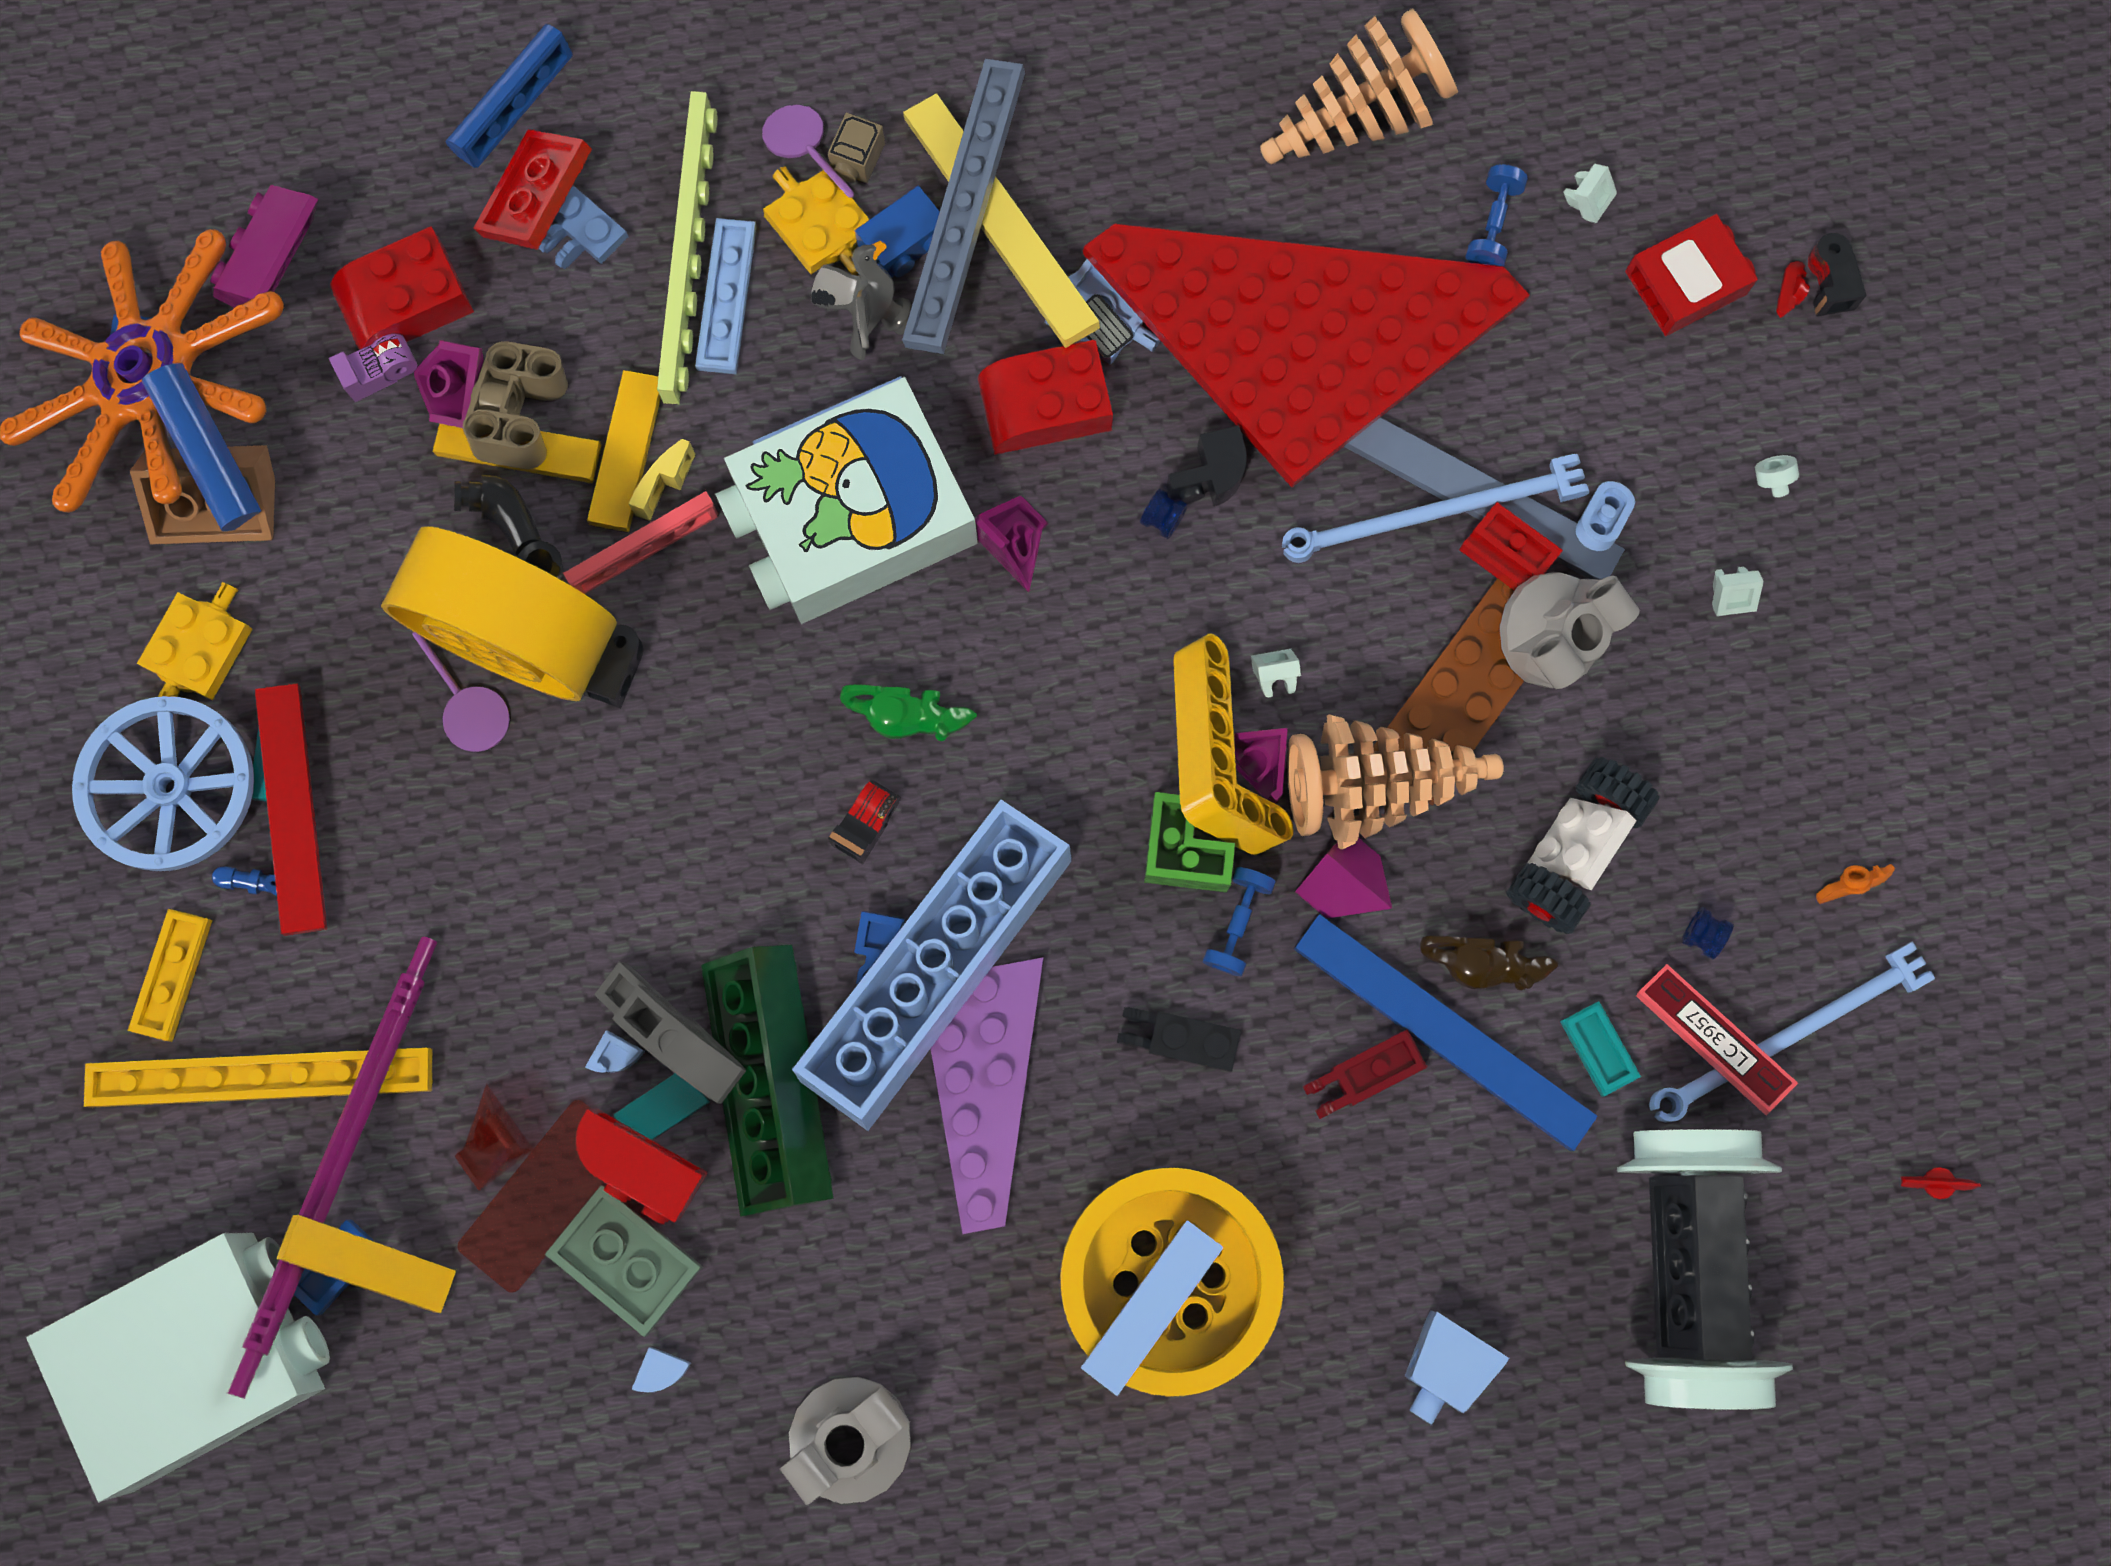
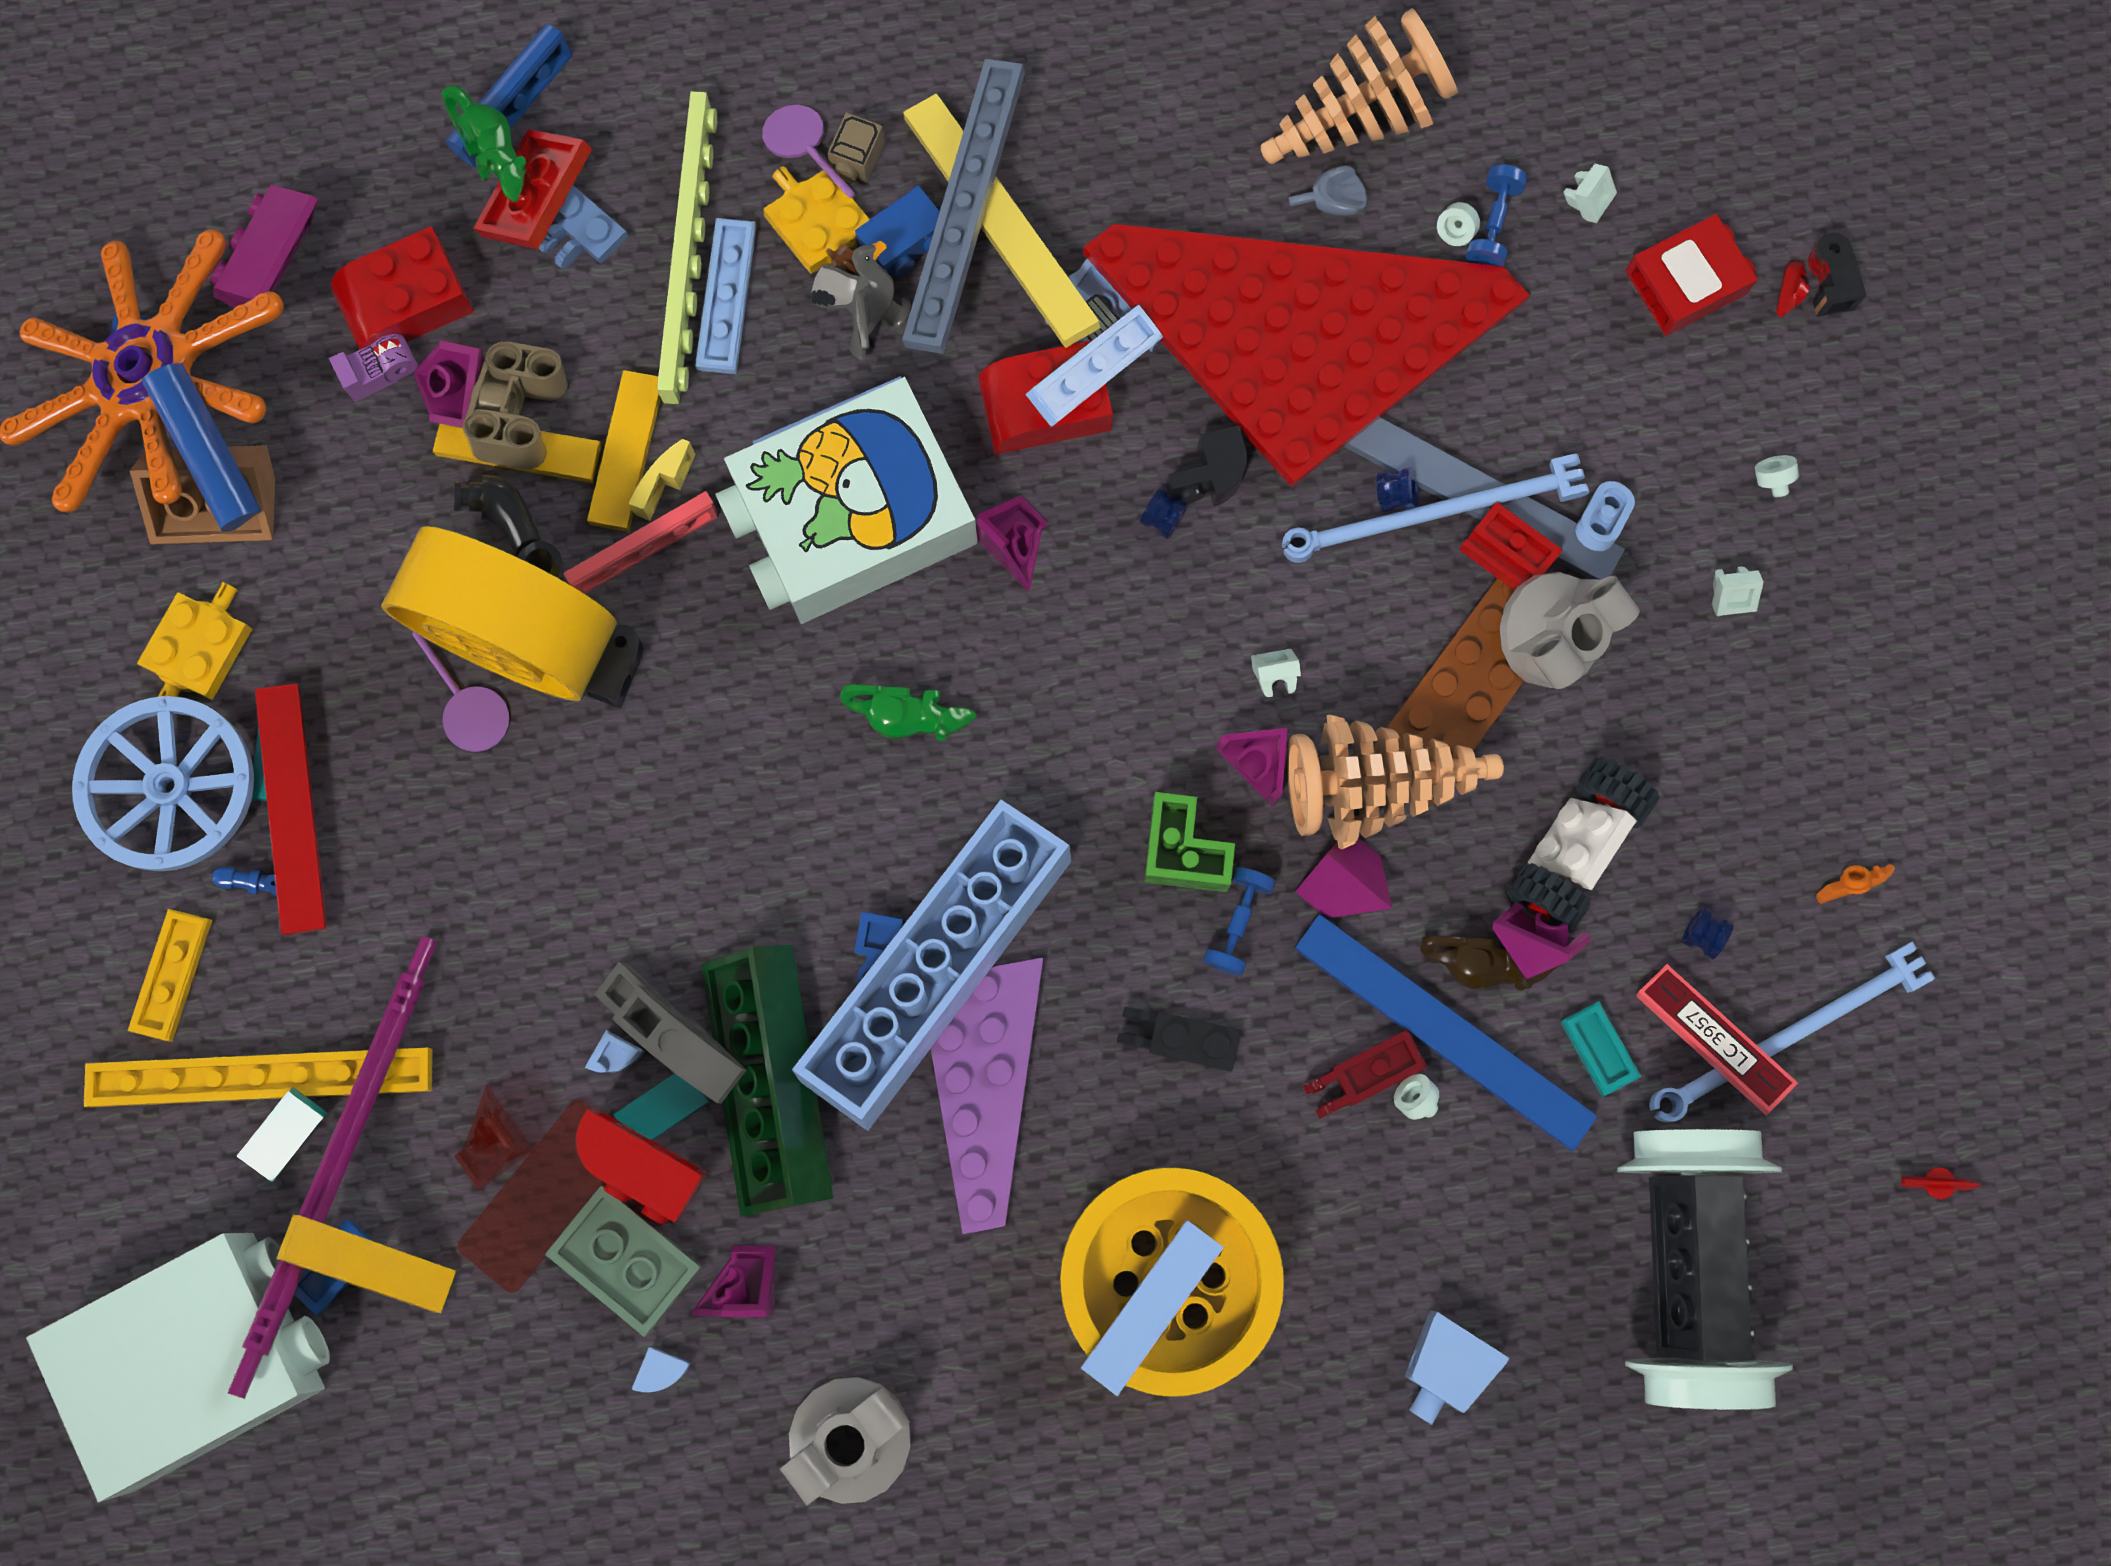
(282, 1134): none -> tile
(488, 135): none -> green animal
(743, 1285): none -> magenta slope
(842, 259): none -> reddish brown plate
(865, 821): leg -> none
(1094, 365): none -> light blue tile
(1207, 755): yellow beam -> none
(1335, 192): none -> sand blue piece
(1397, 489): none -> clear blue wheel
(1417, 1097): none -> light aqua tile
(1458, 224): none -> light aqua tile
(1534, 943): none -> magenta slope

